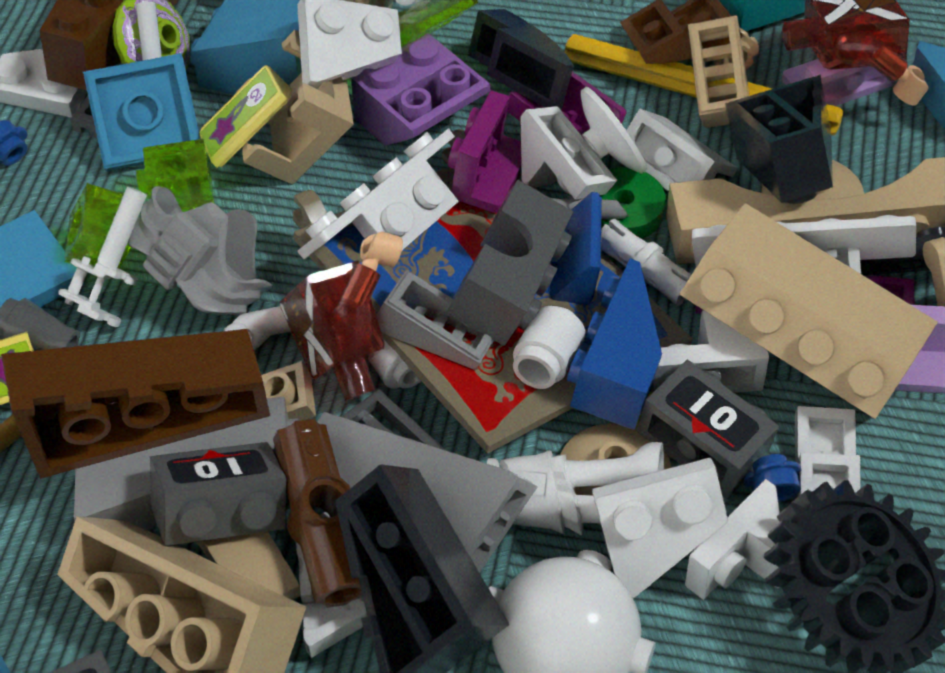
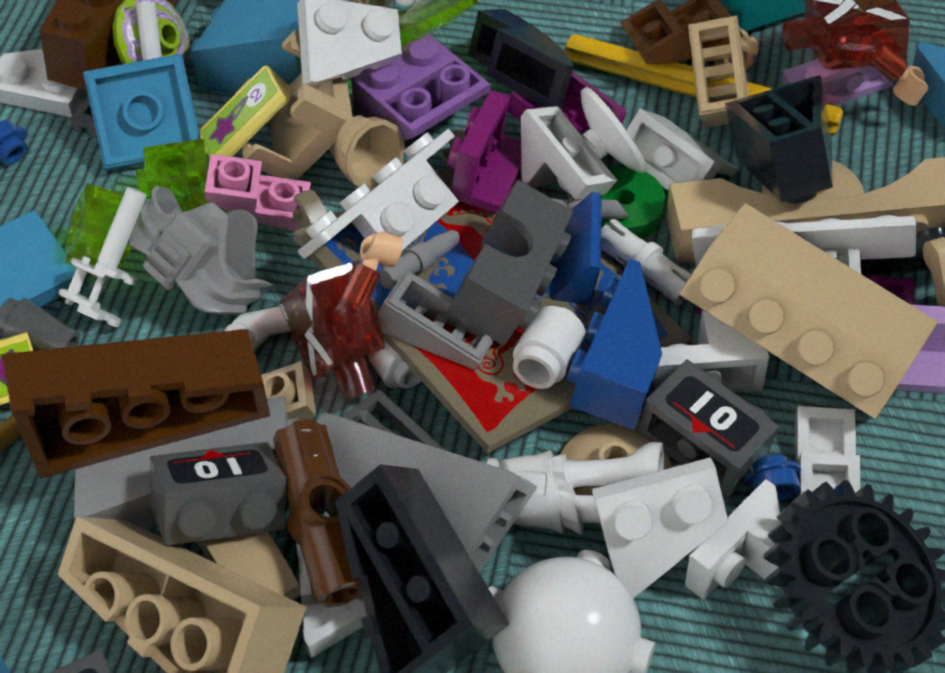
(237, 184): none -> bright pink slope
(366, 147): none -> tan piece
(419, 258): none -> light grey piece

